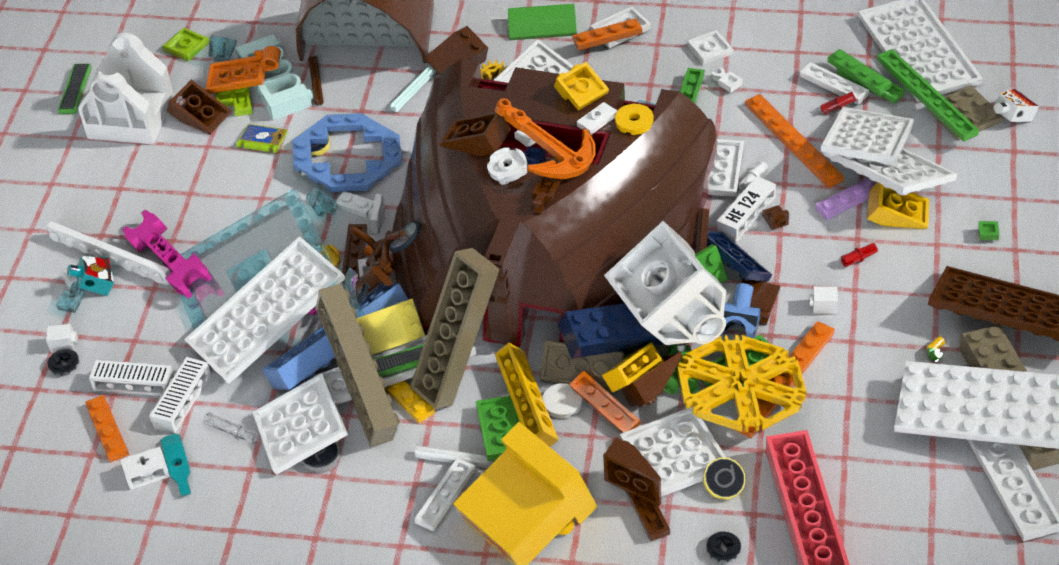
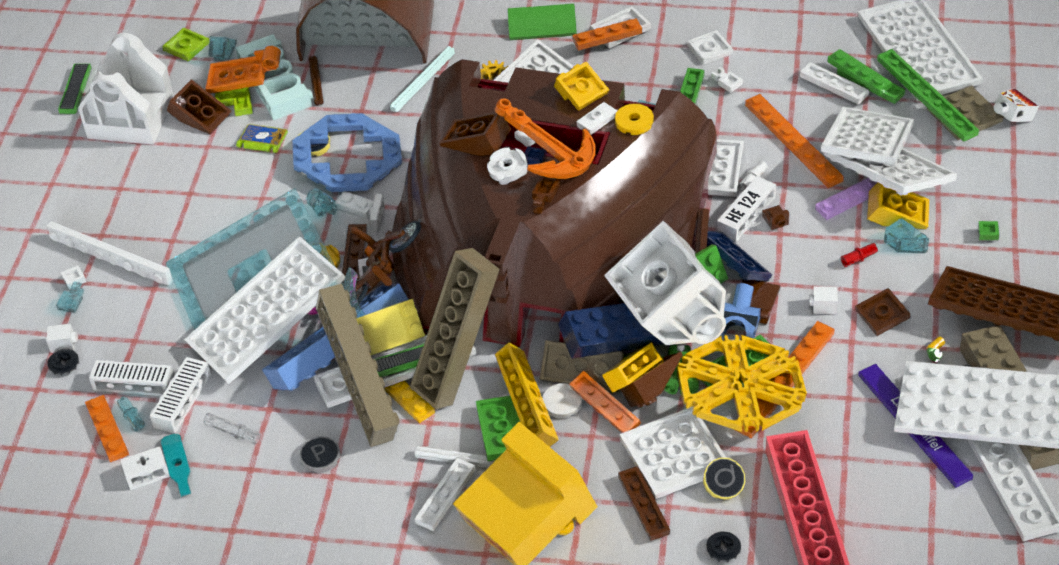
(93, 274): torso -> none
(130, 413): none -> clear light blue axle
(183, 270): dark pink piece -> none
(299, 423): white plate -> none
(459, 45): reddish brown slope -> none
(631, 471): reddish brown slope -> none
(838, 103): red axle -> none
(882, 311): none -> reddish brown plate
(905, 238): none -> clear light blue slope
(933, 446): none -> dark purple tile

